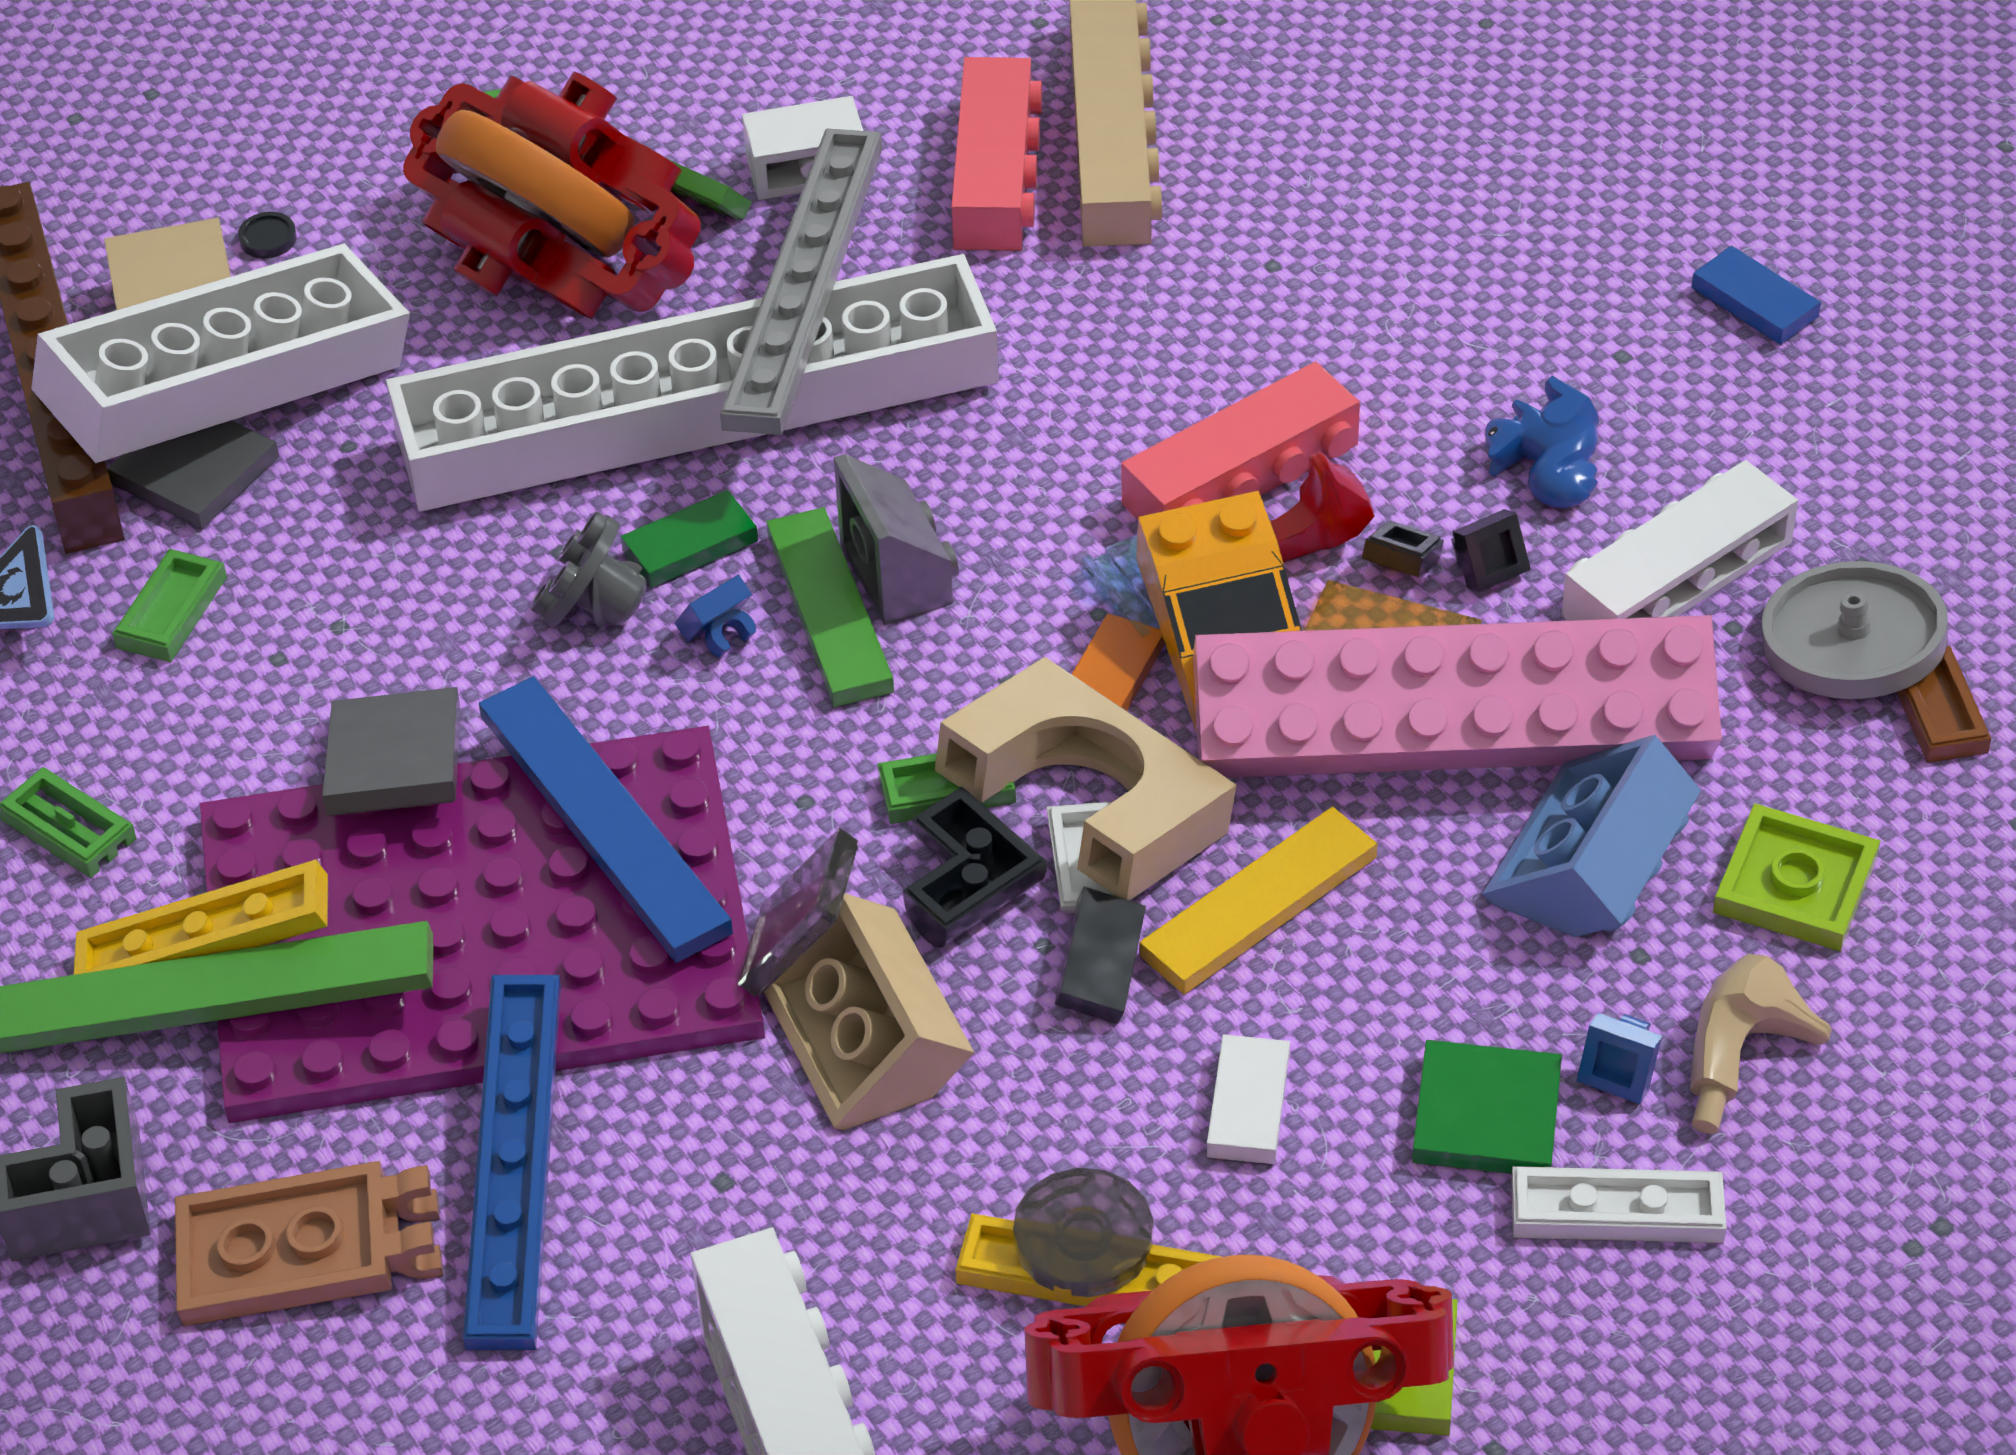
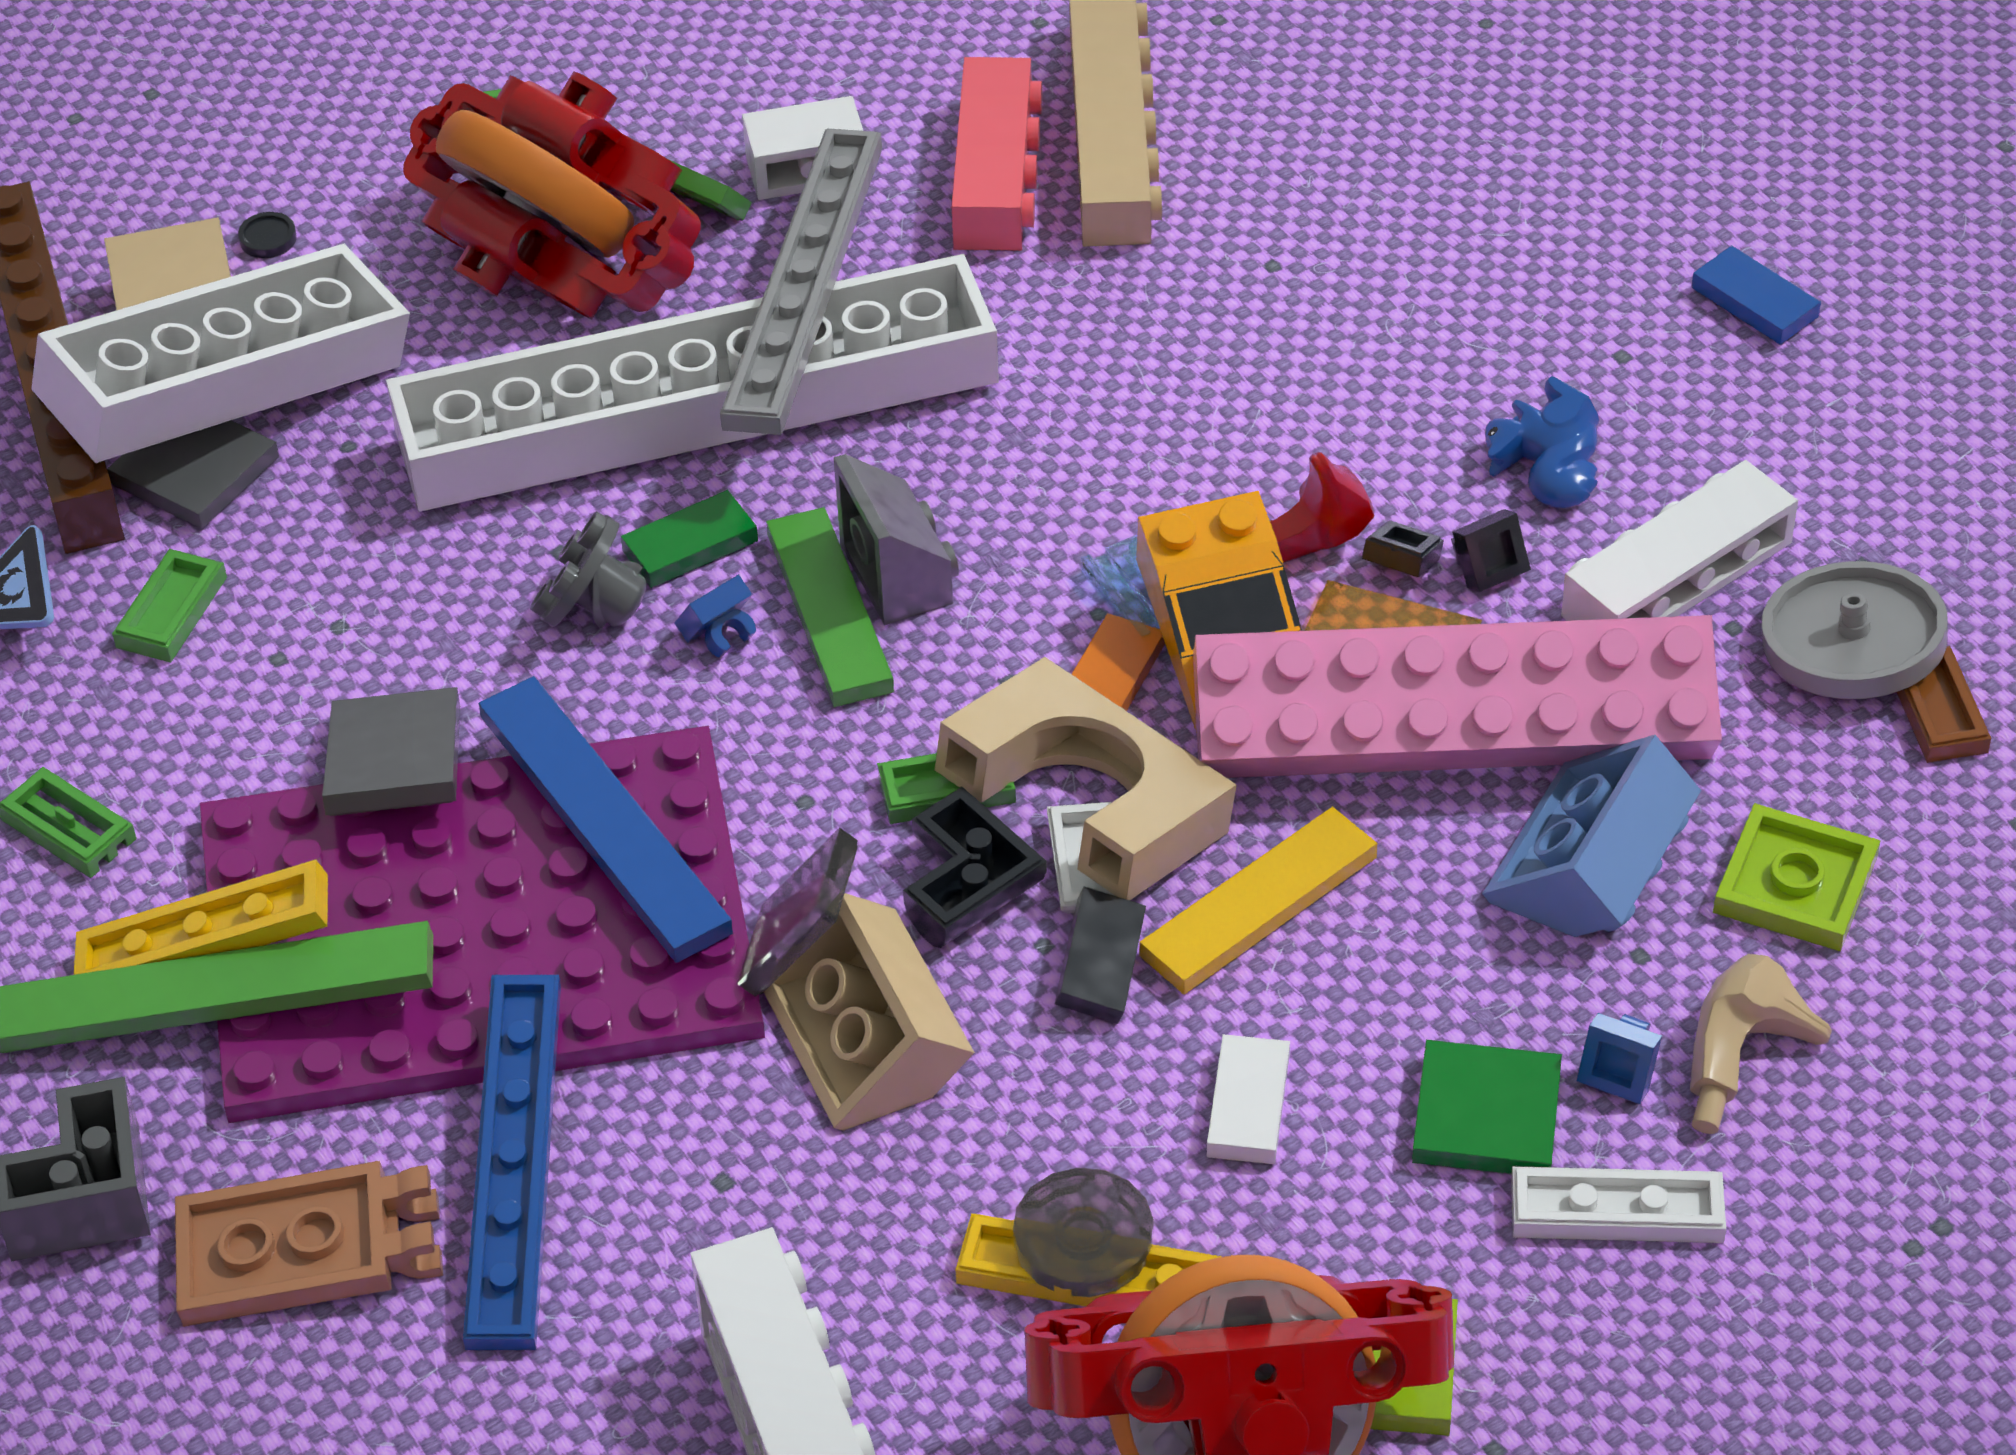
(1245, 445): coral brick -> none

